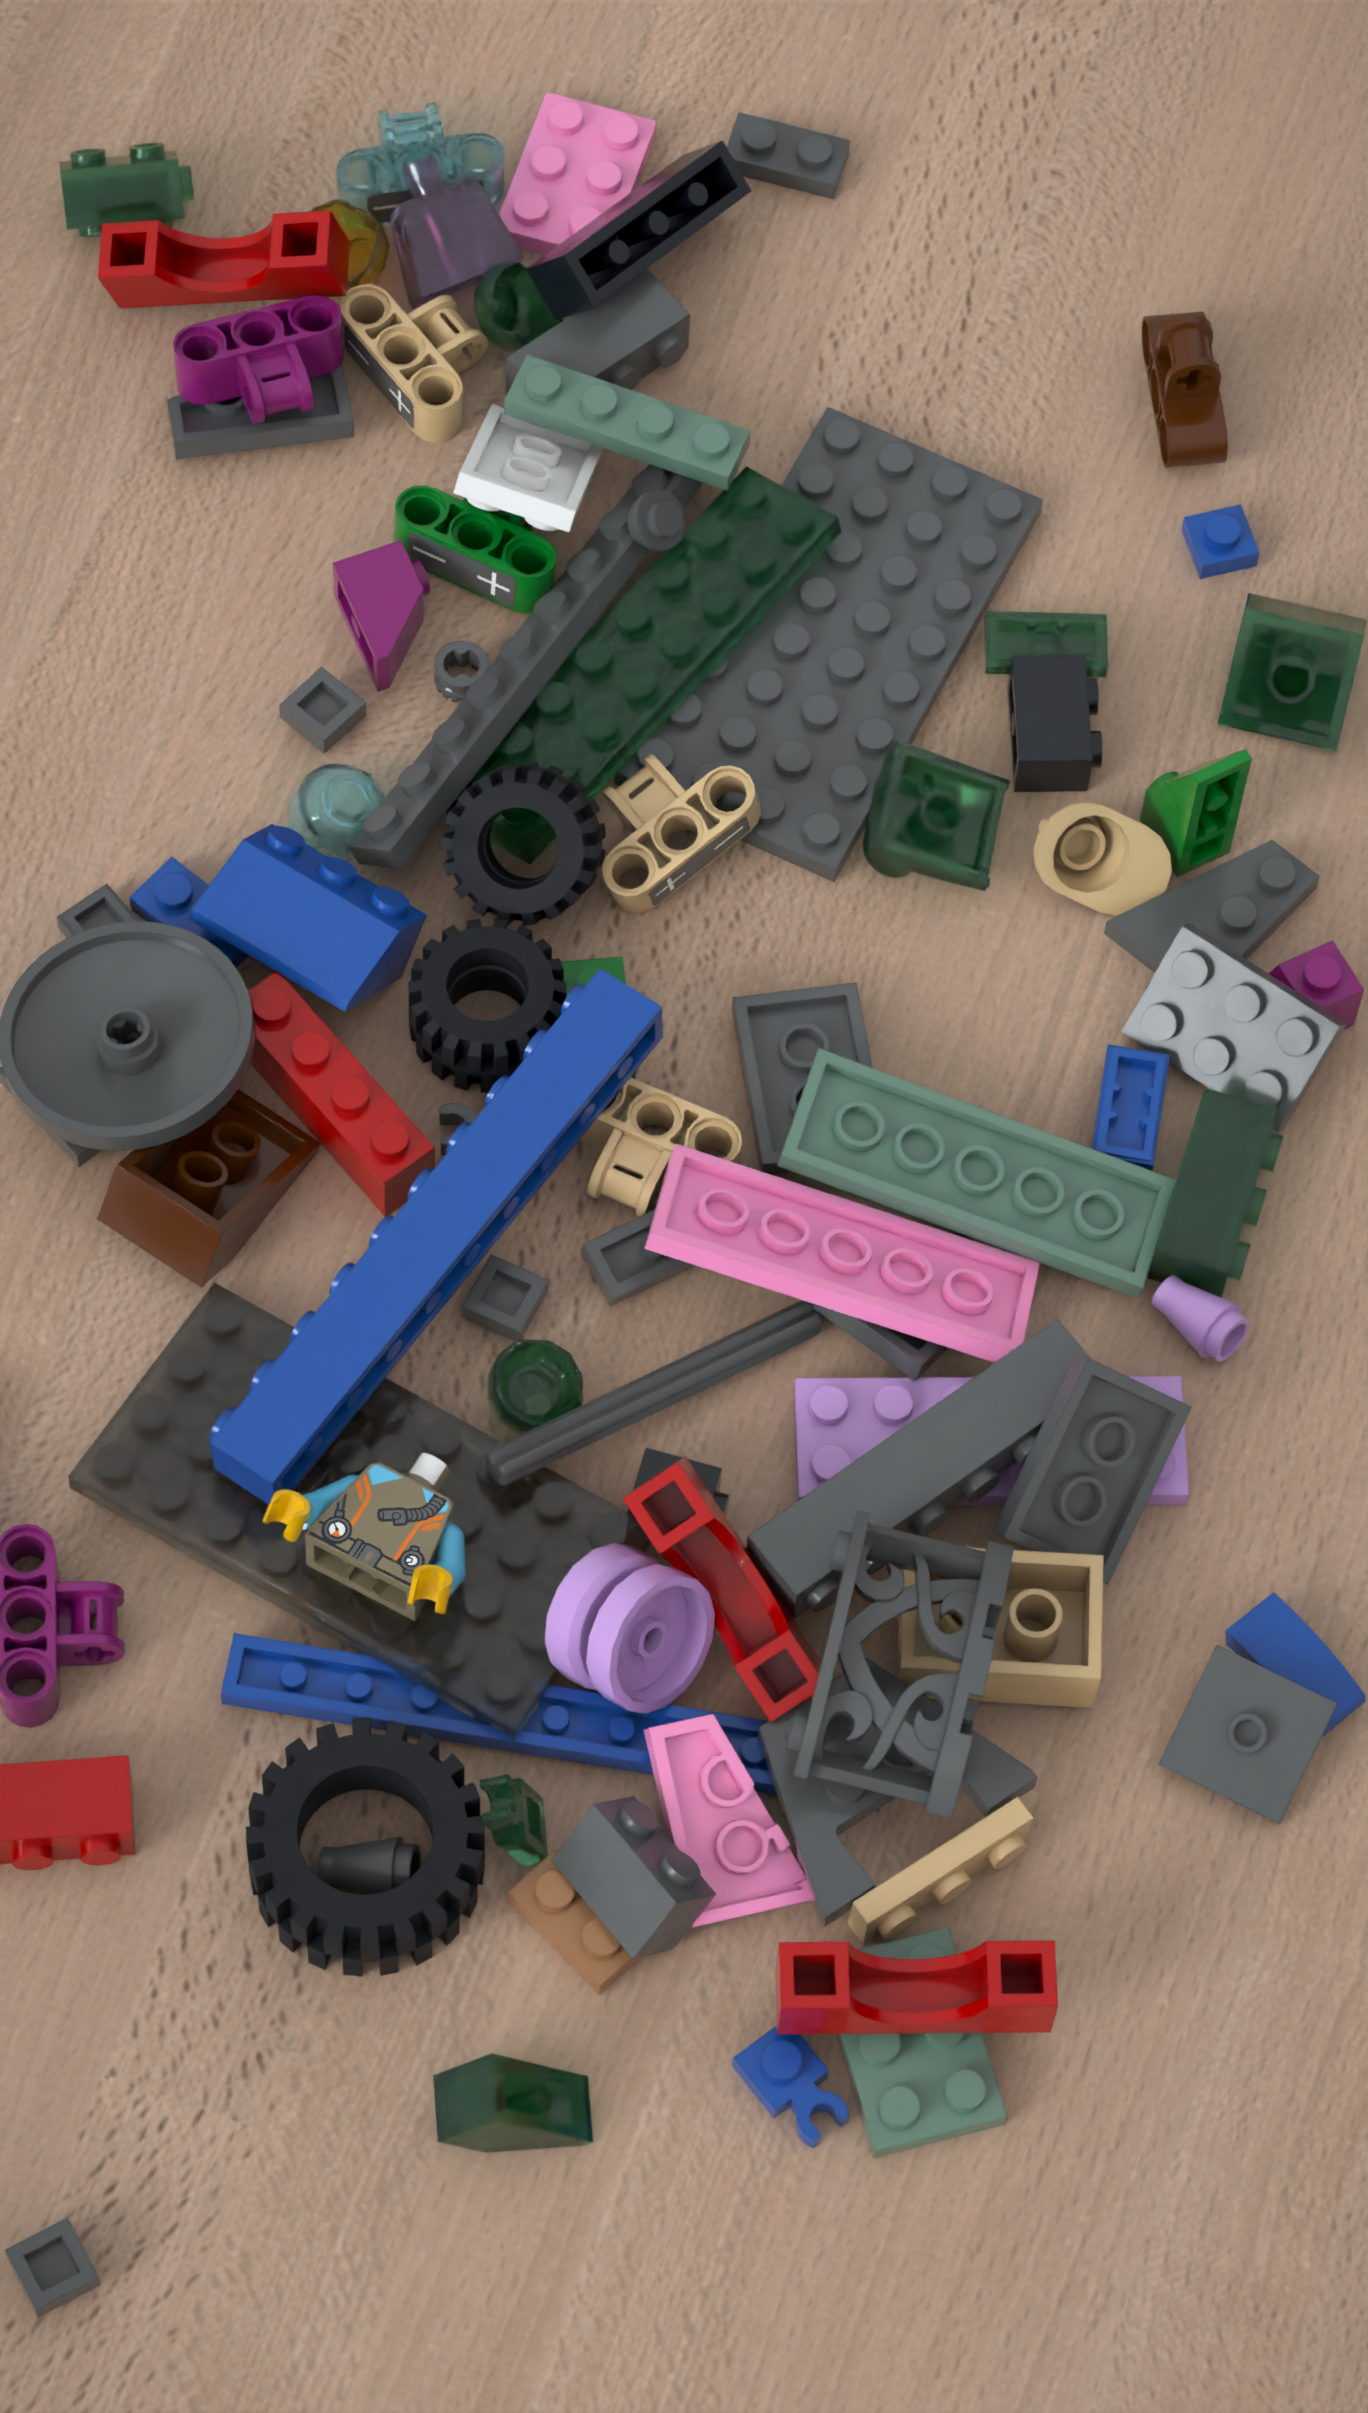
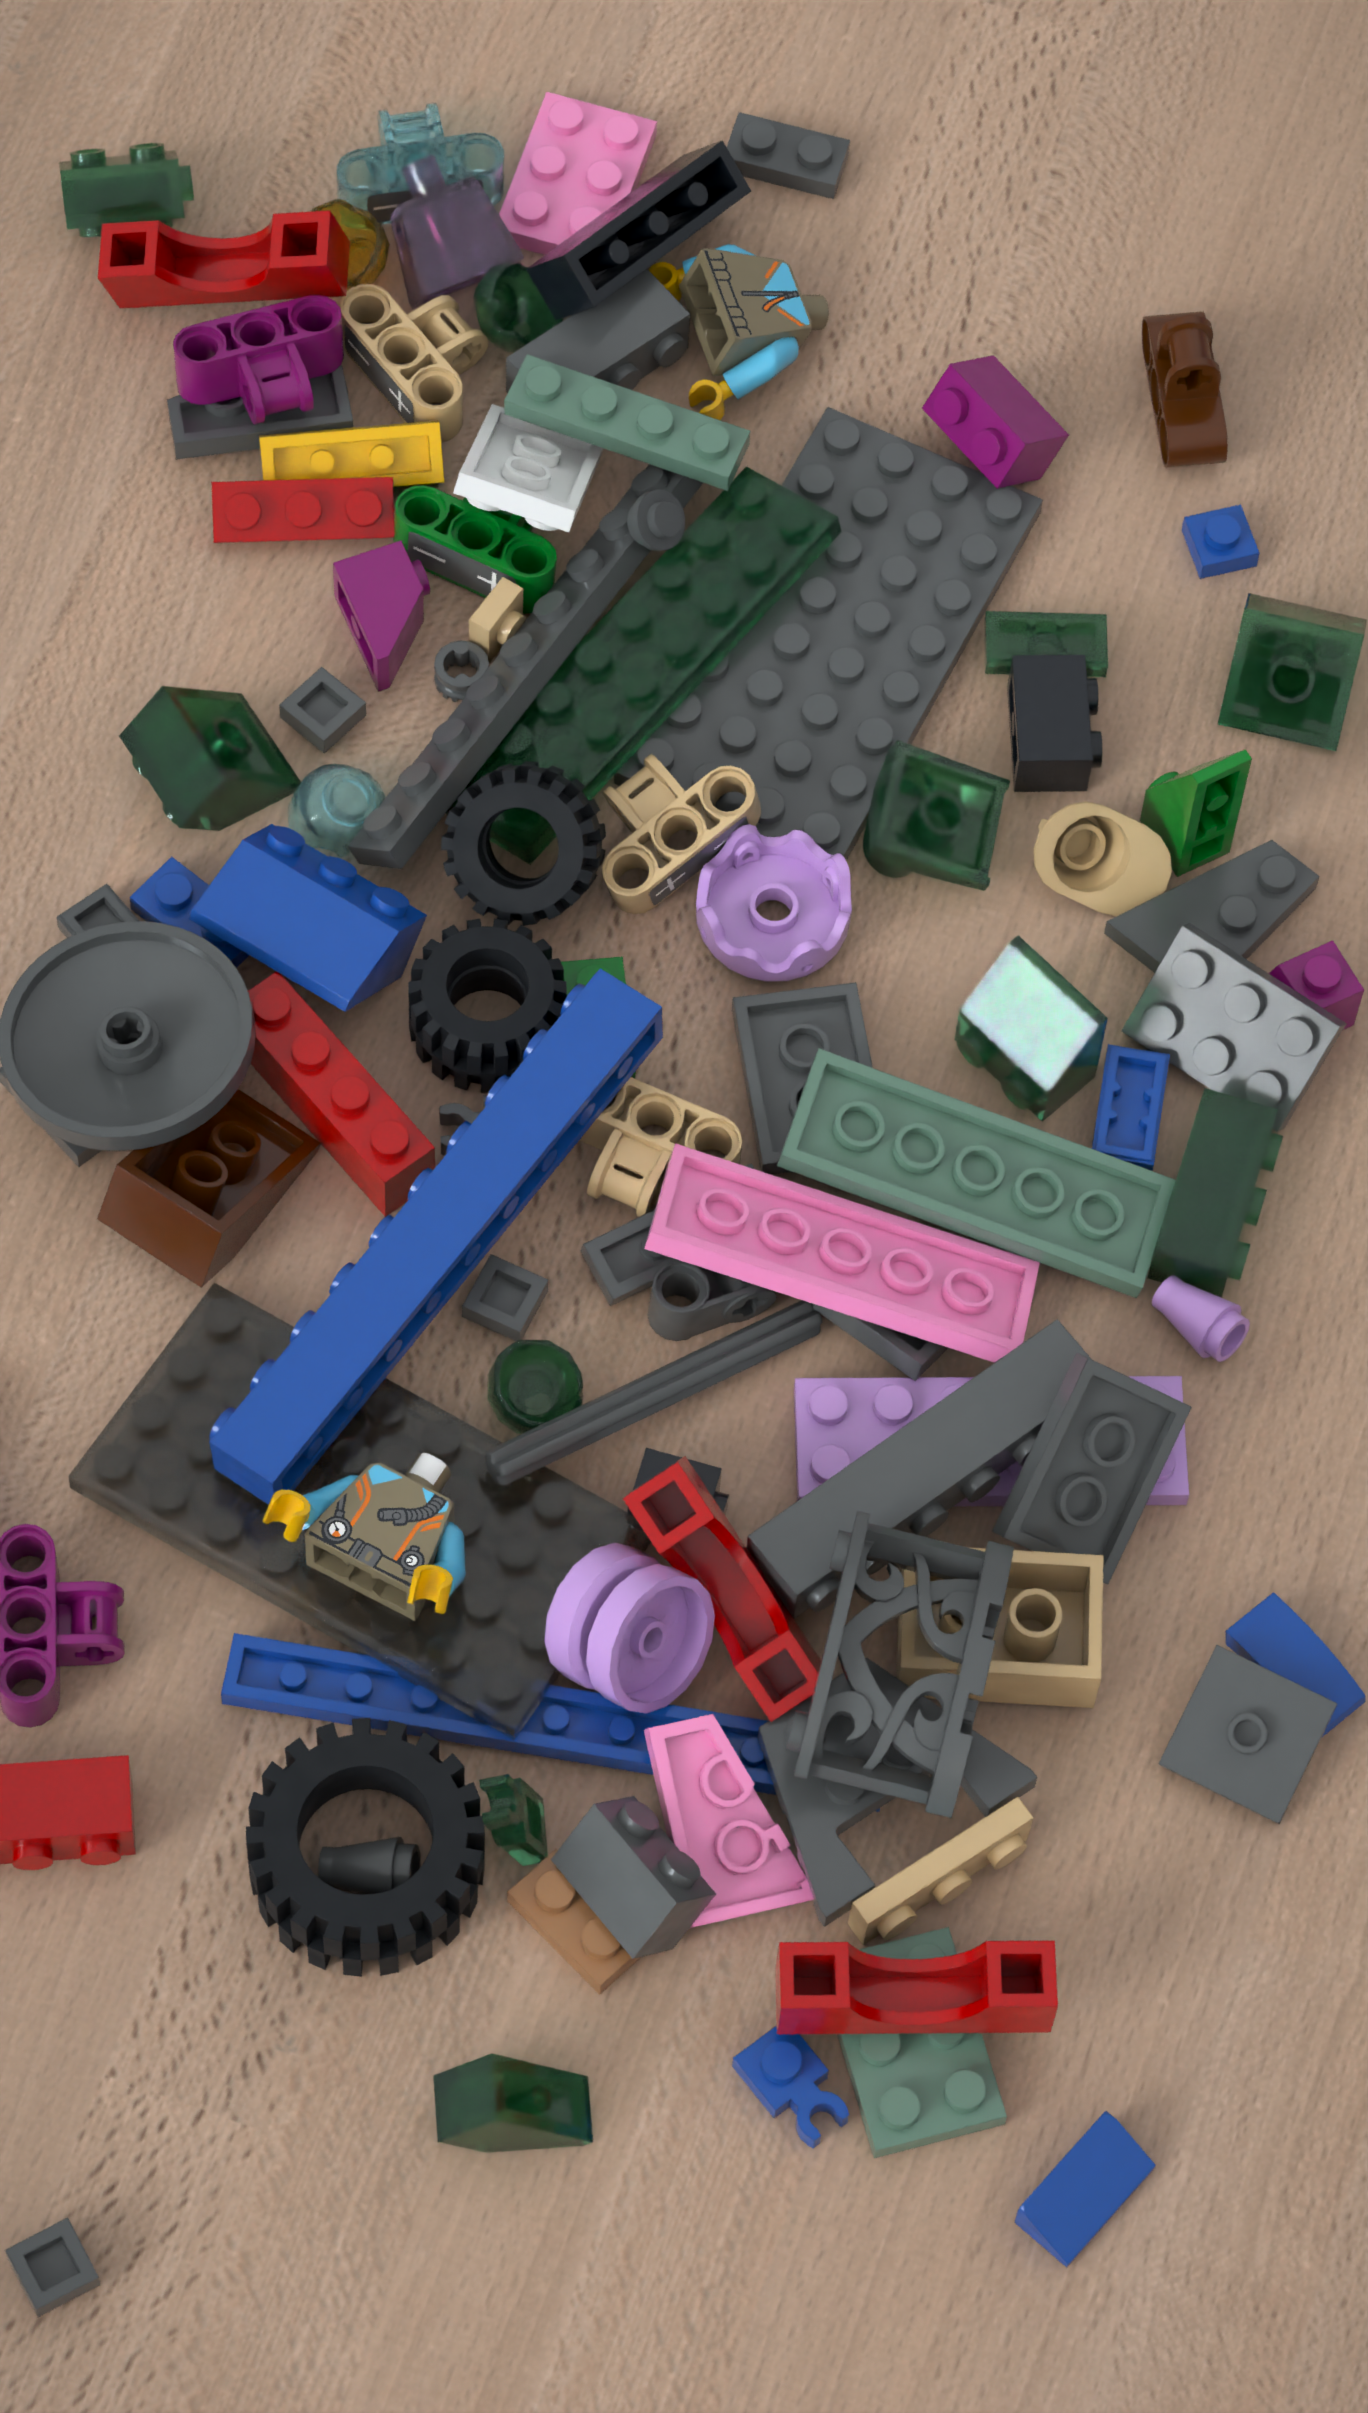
(207, 757): none -> clear green slope
(303, 510): none -> red plate
(400, 451): none -> yellow plate
(497, 617): none -> tan plate
(713, 1296): none -> dark grey piece
(744, 317): none -> torso
(778, 869): none -> lavender plate
(995, 421): none -> magenta brick
(1031, 1031): none -> slope
(1084, 2189): none -> blue slope

